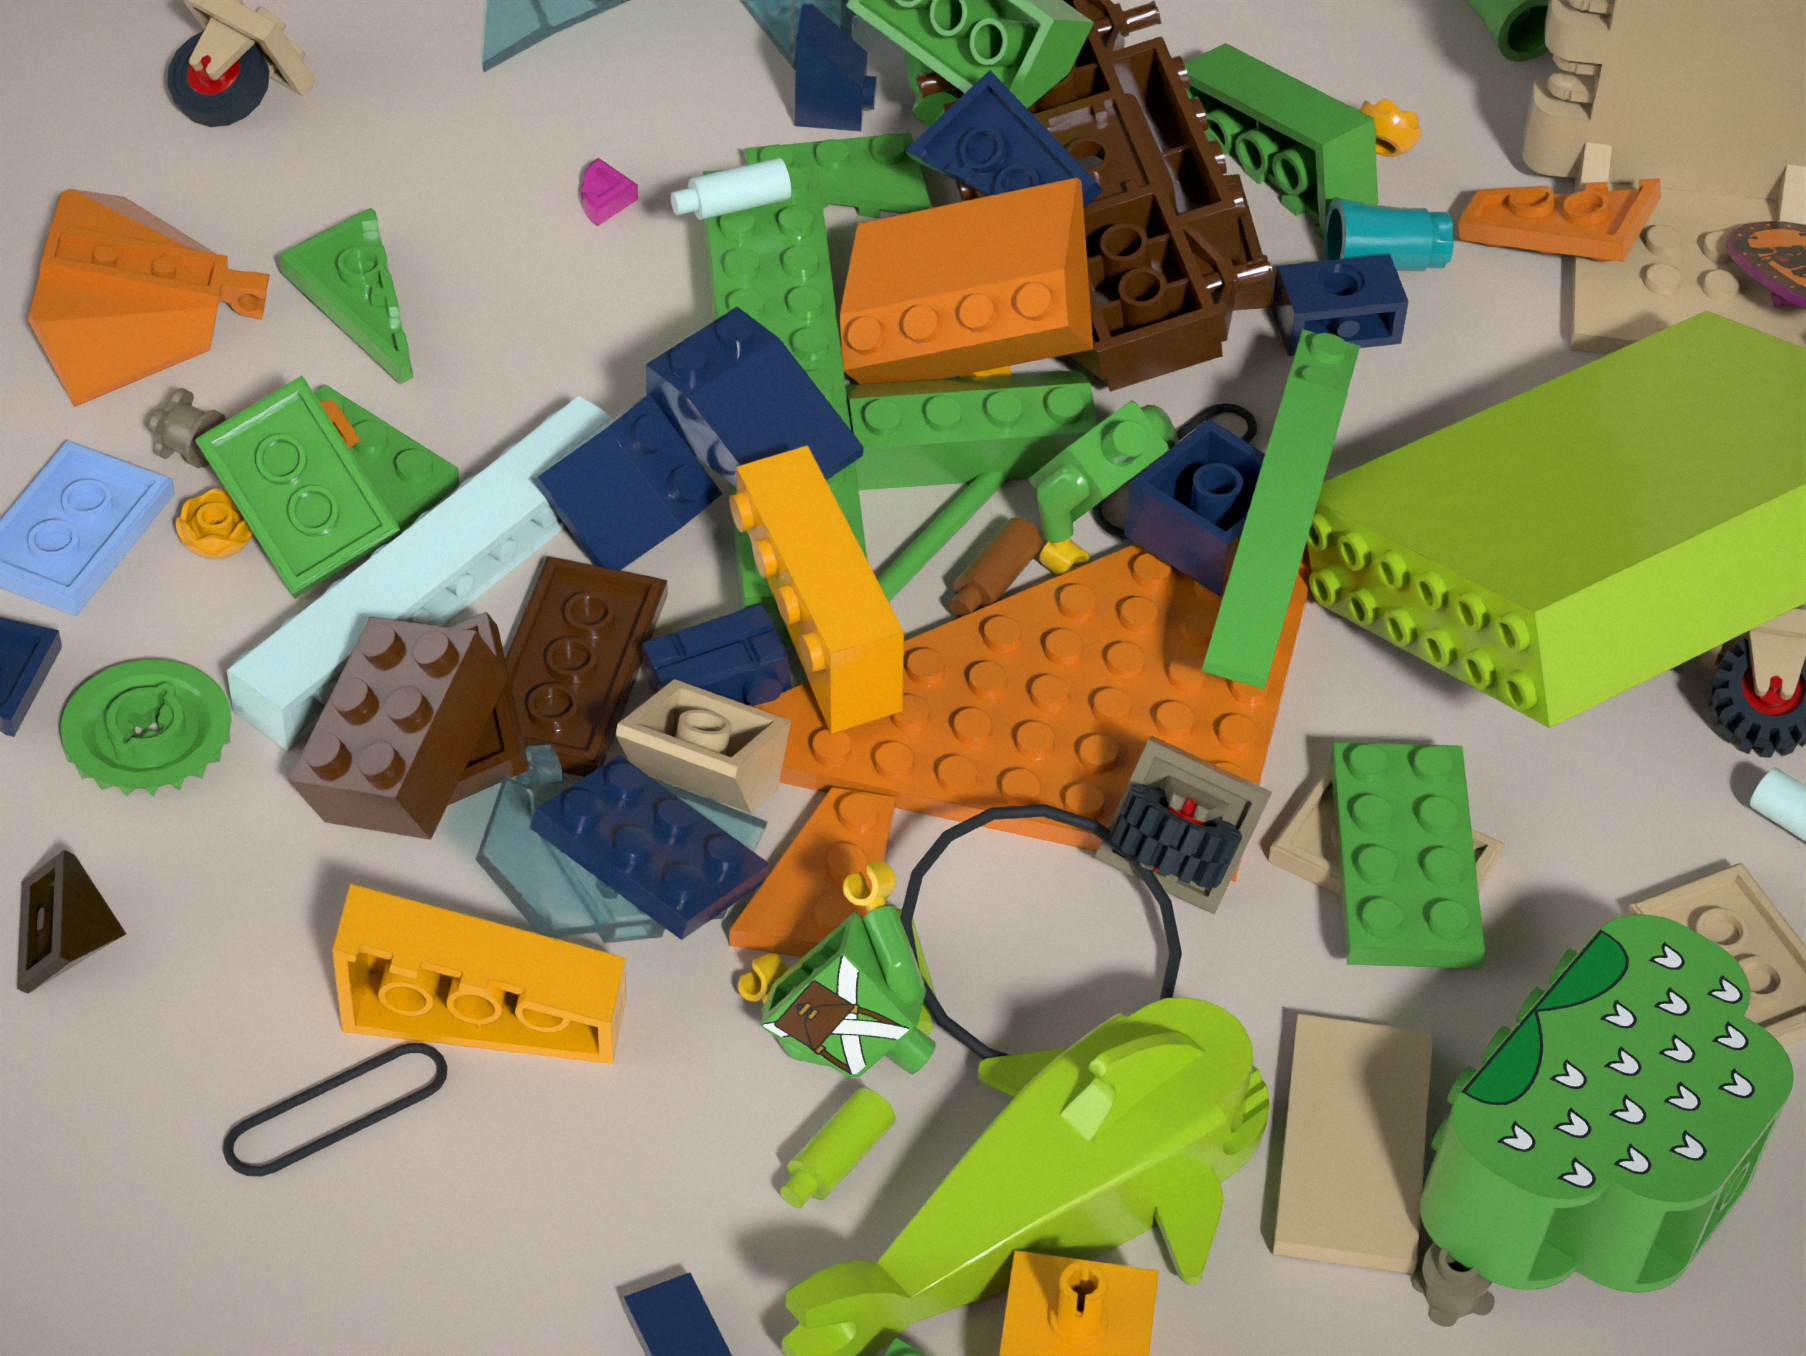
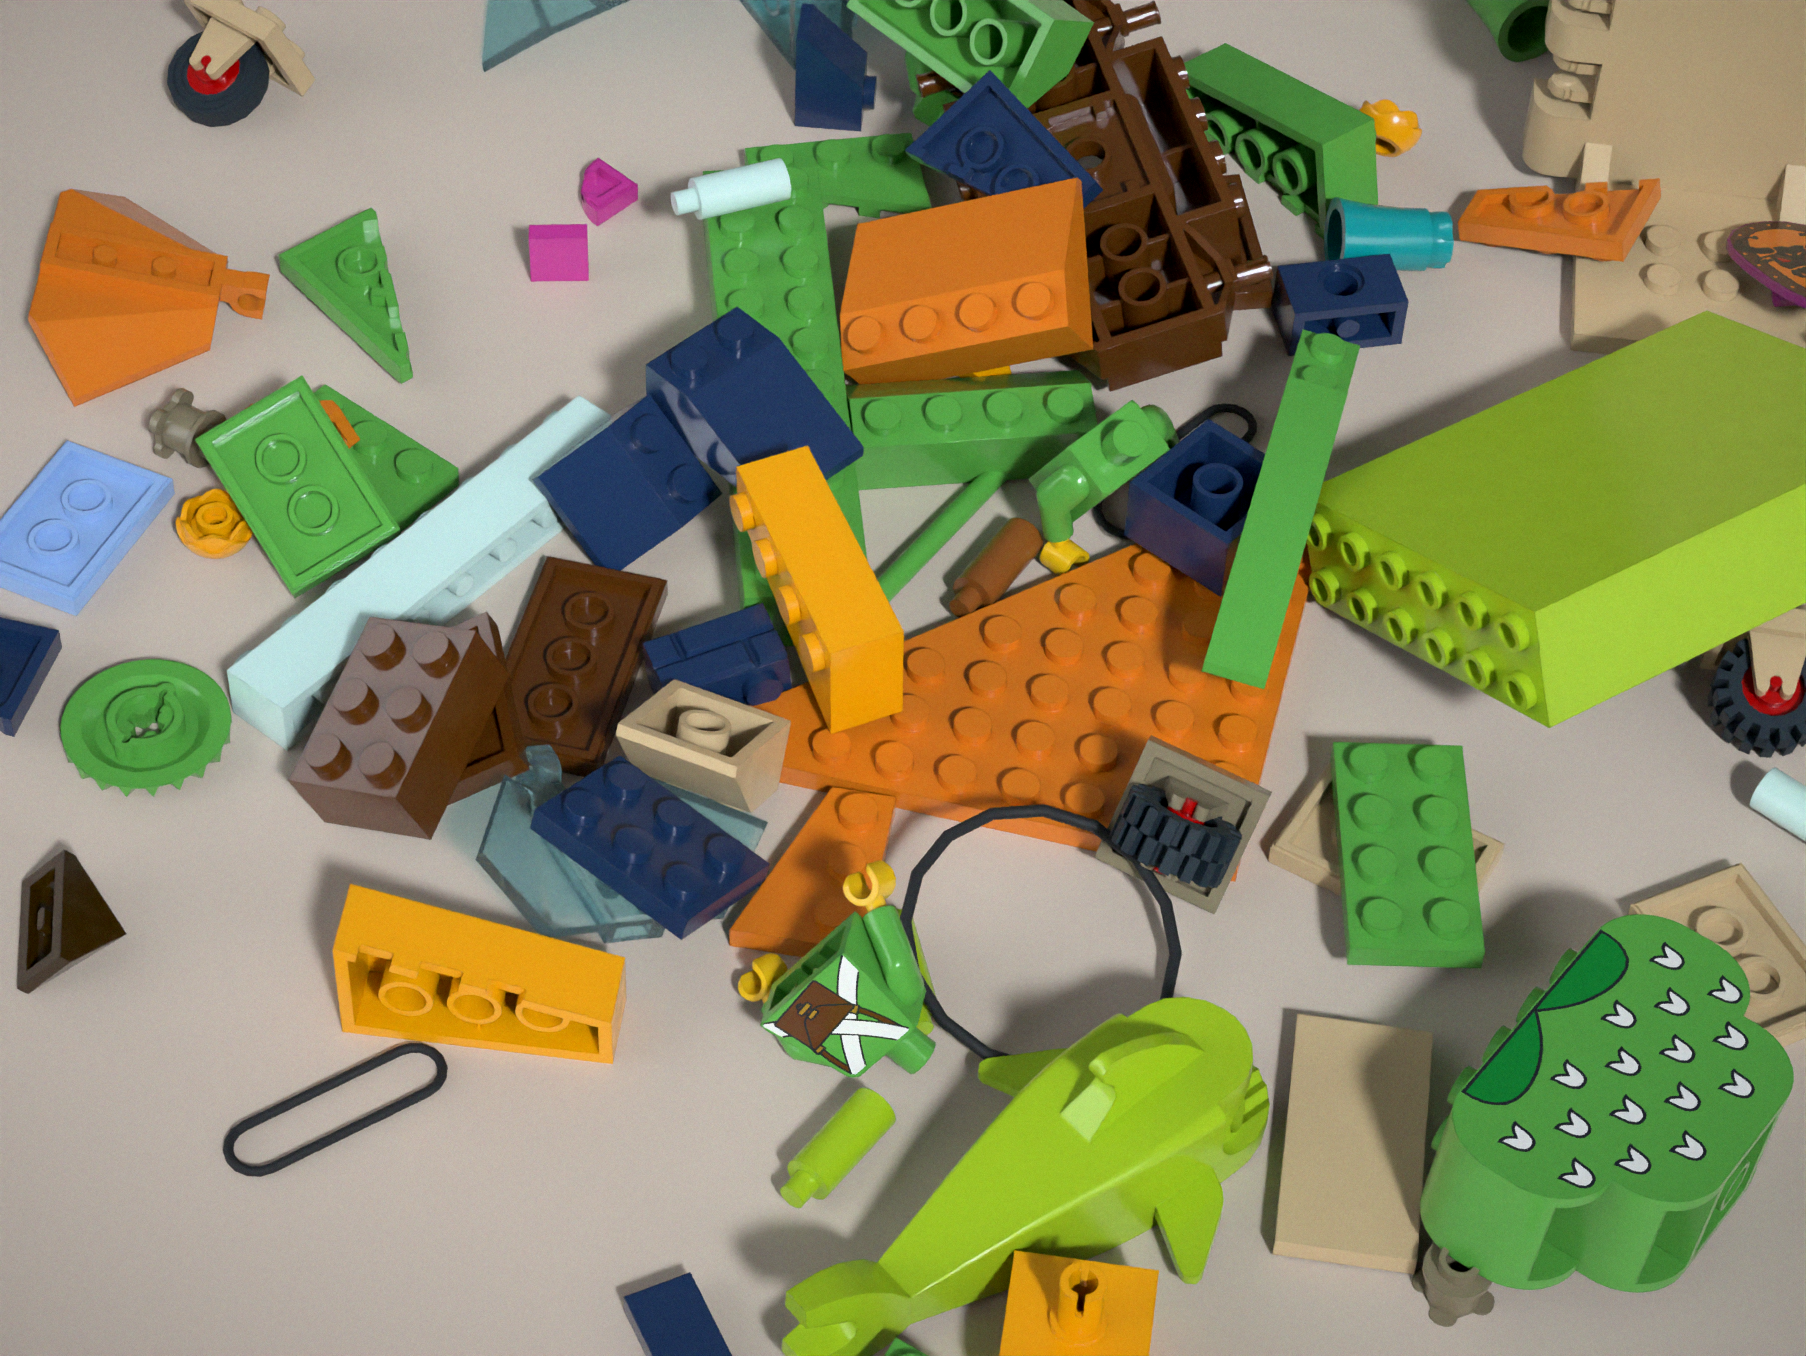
(559, 252): none -> dark pink tile

